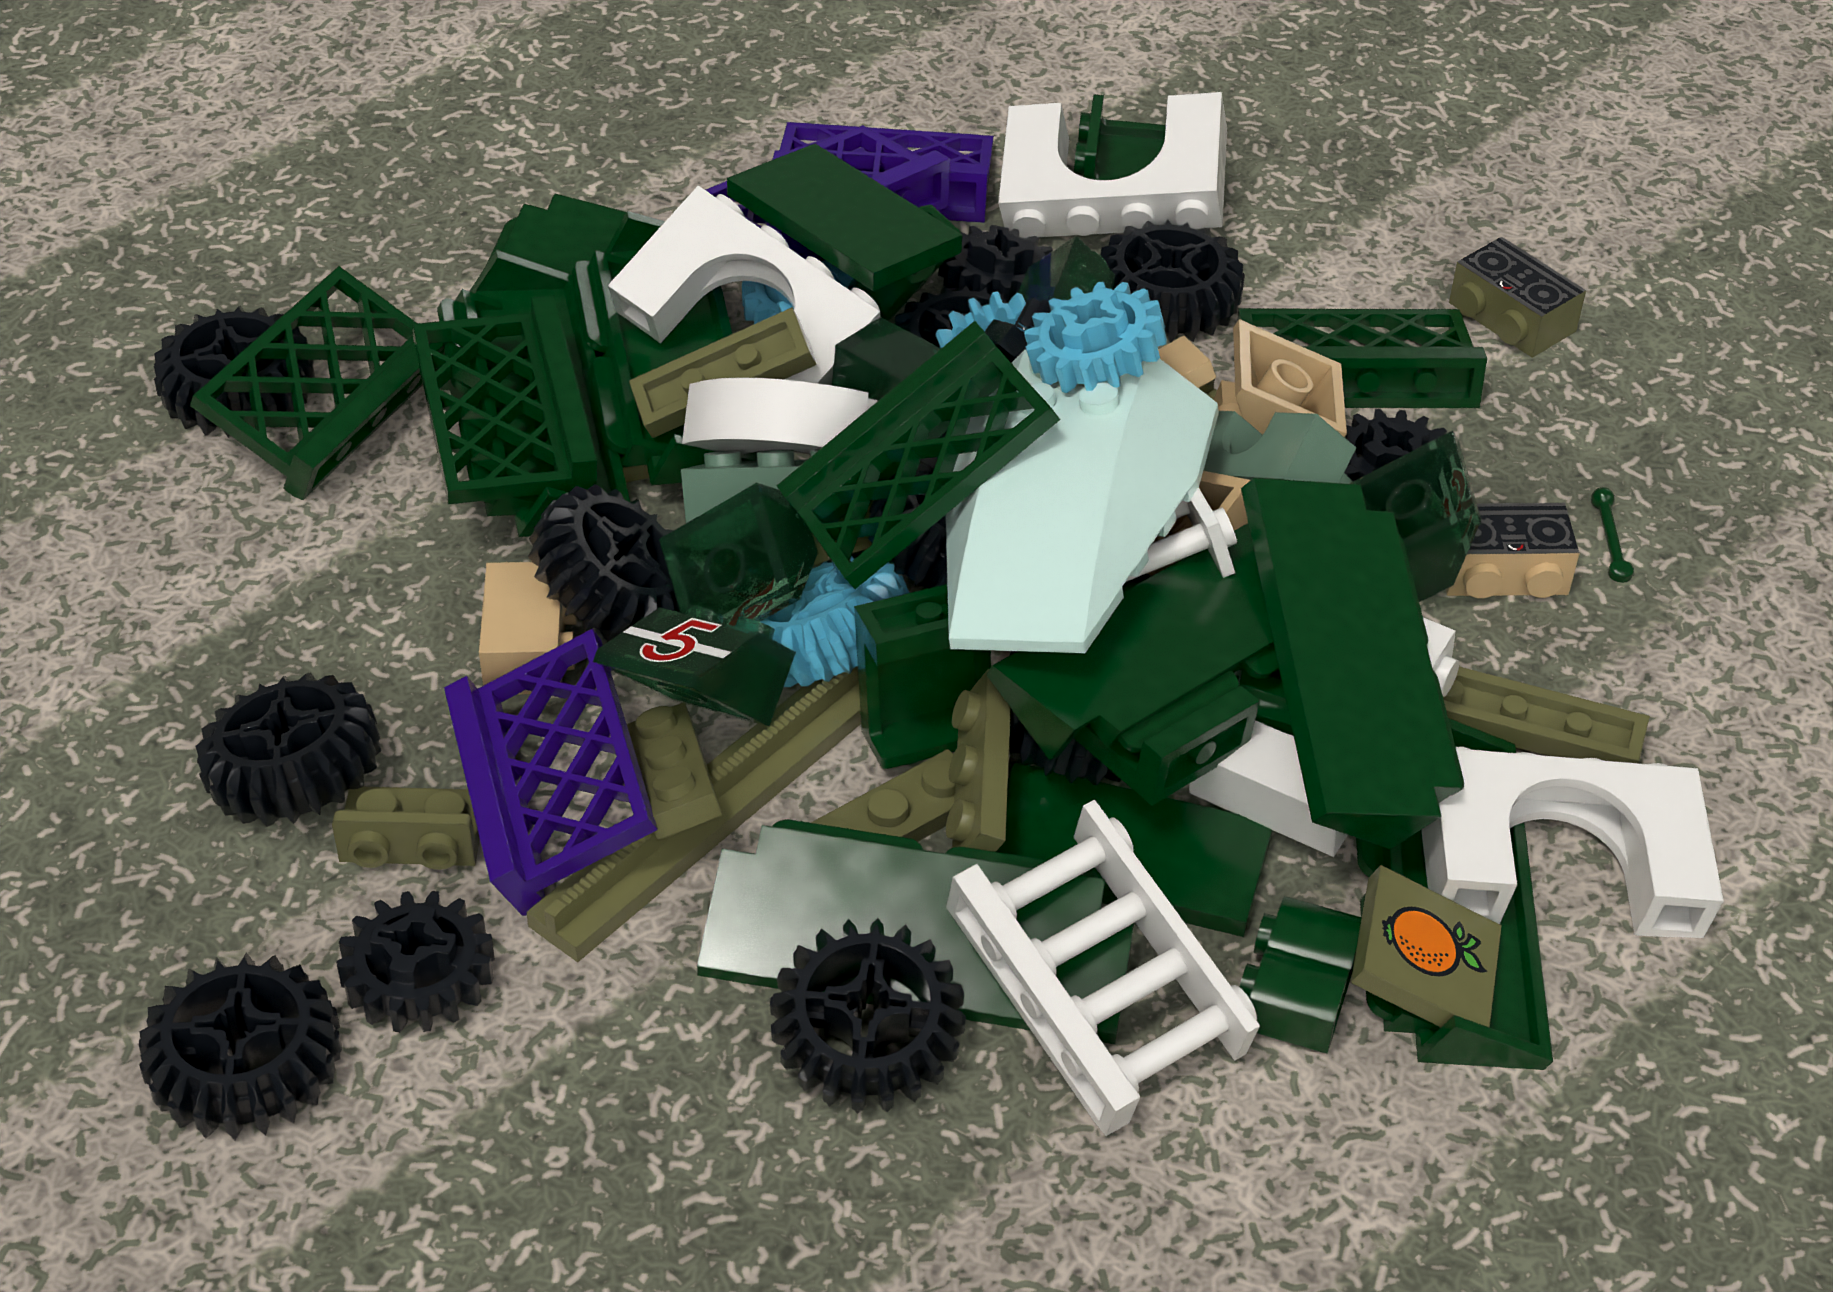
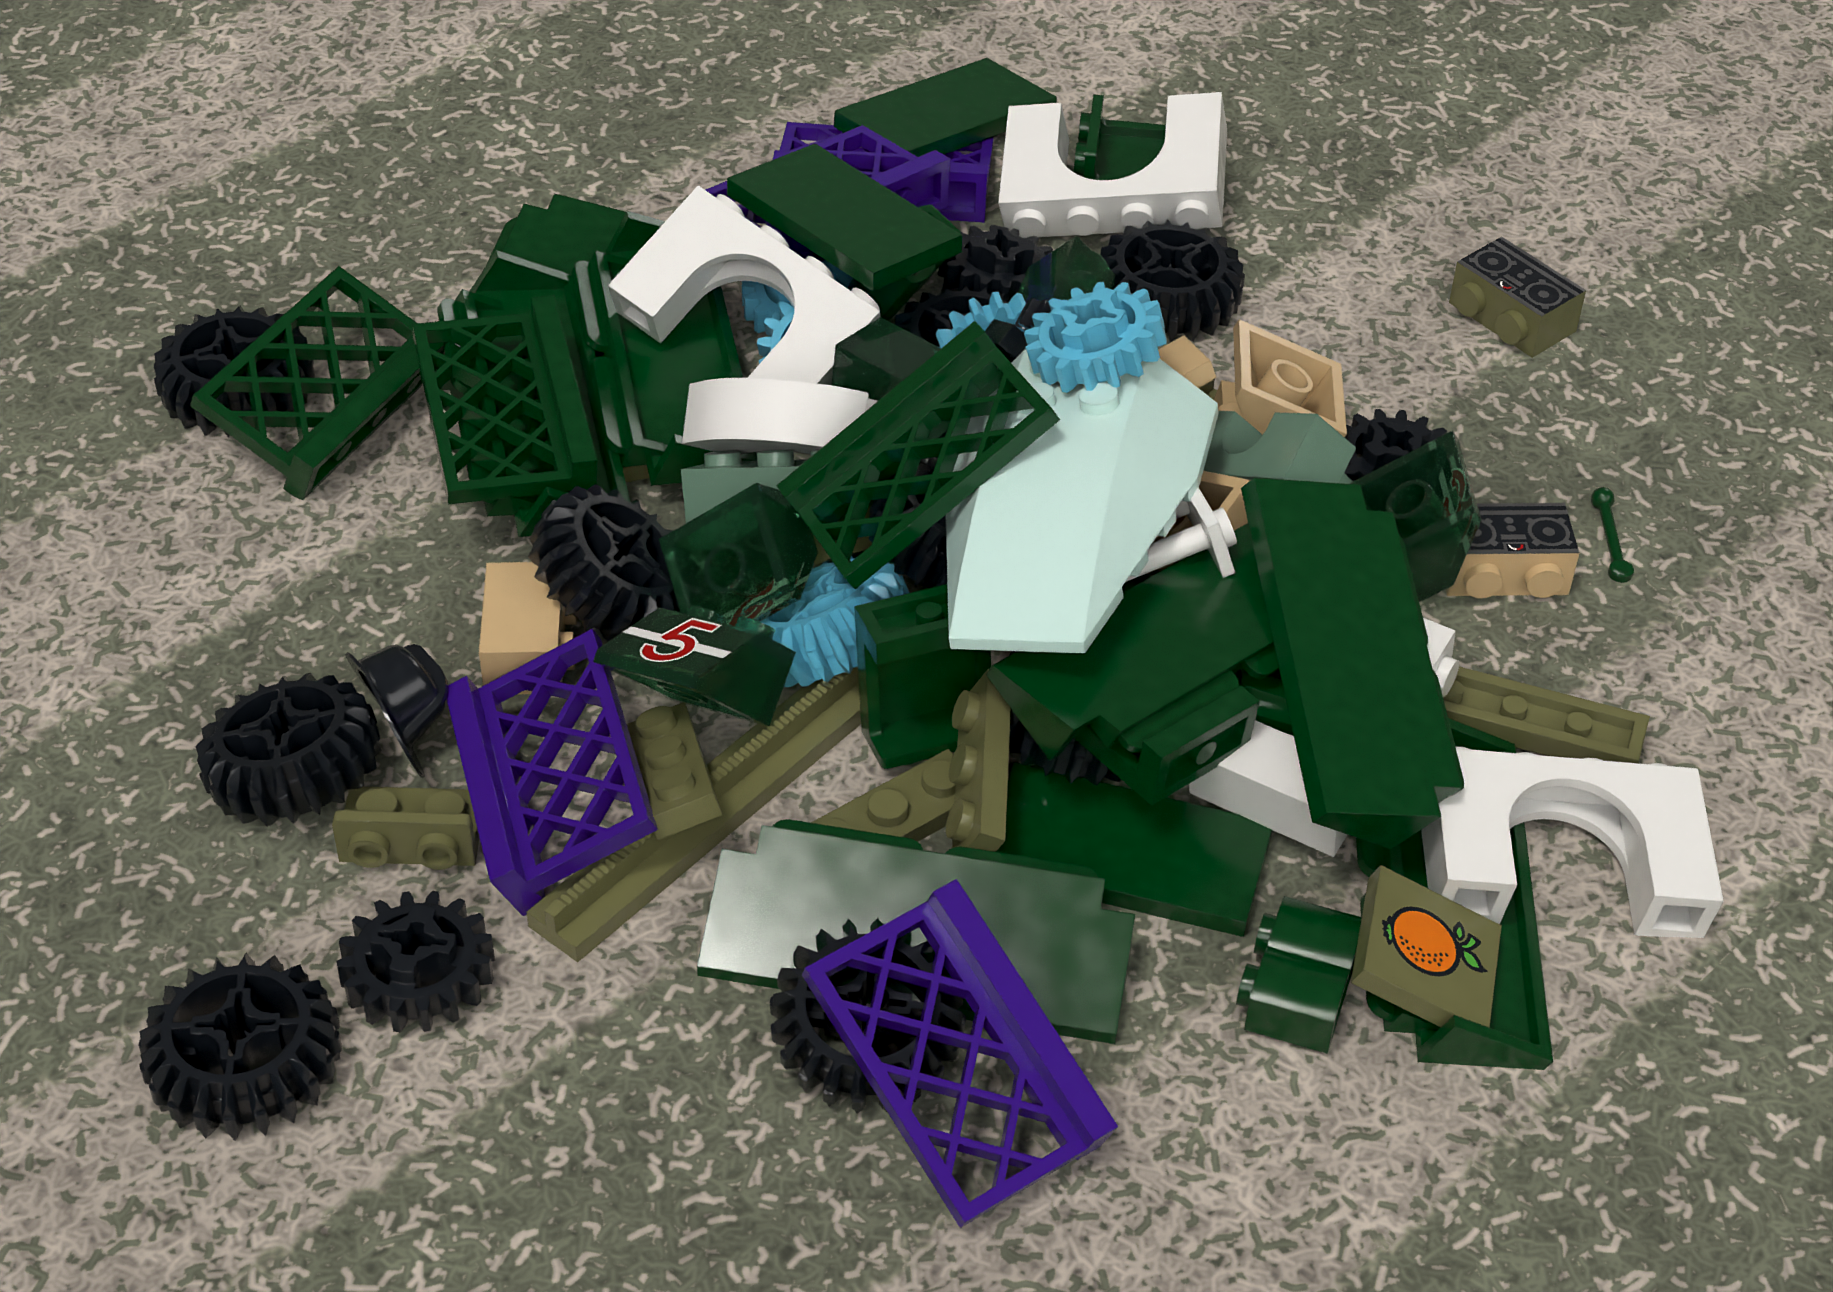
(408, 690): none -> black piece
(764, 350): olive plate -> none
(945, 108): none -> dark green tile
(1017, 1033): none -> dark purple fence
(1068, 1024): white fence -> none
(1387, 370): dark green fence -> none

